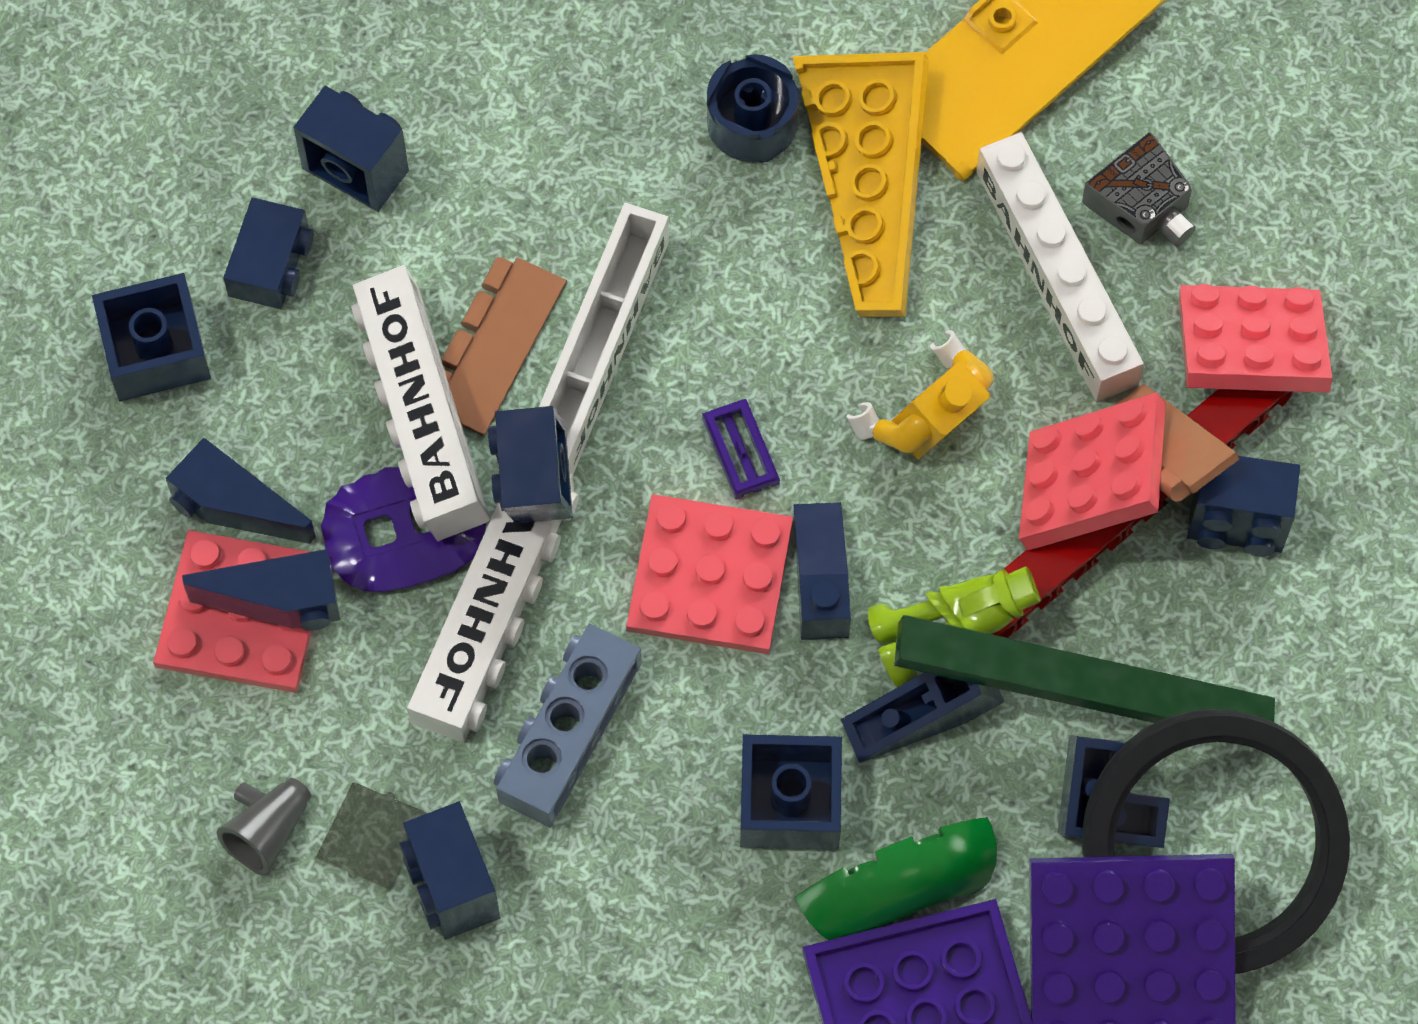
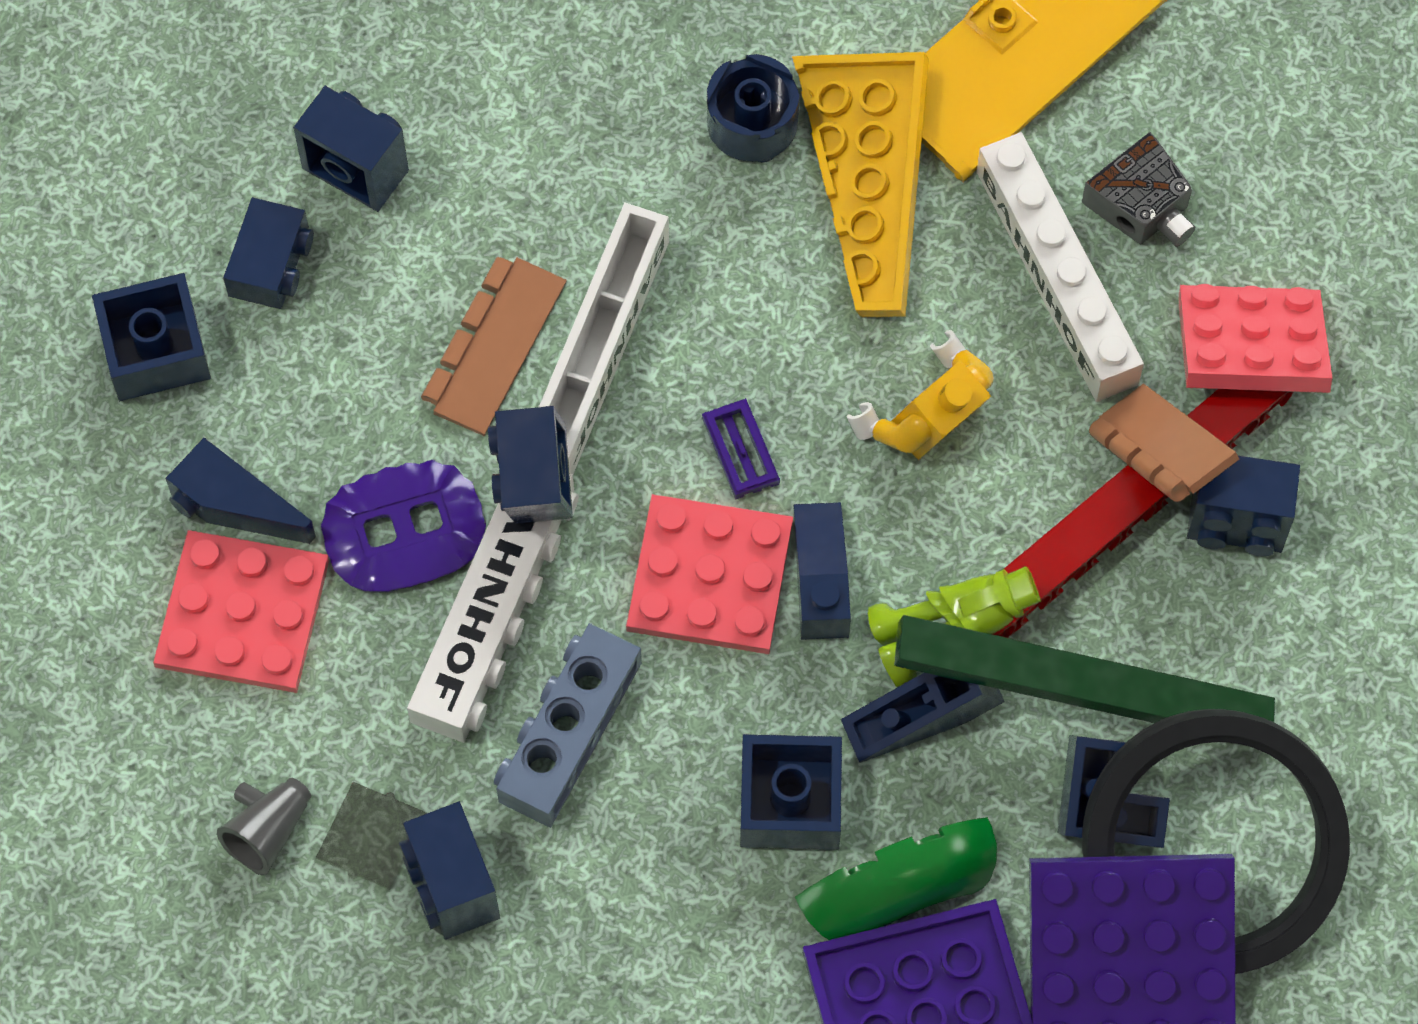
(279, 591): dark blue slope -> none
(420, 404): white brick -> none
(1093, 471): coral plate -> none

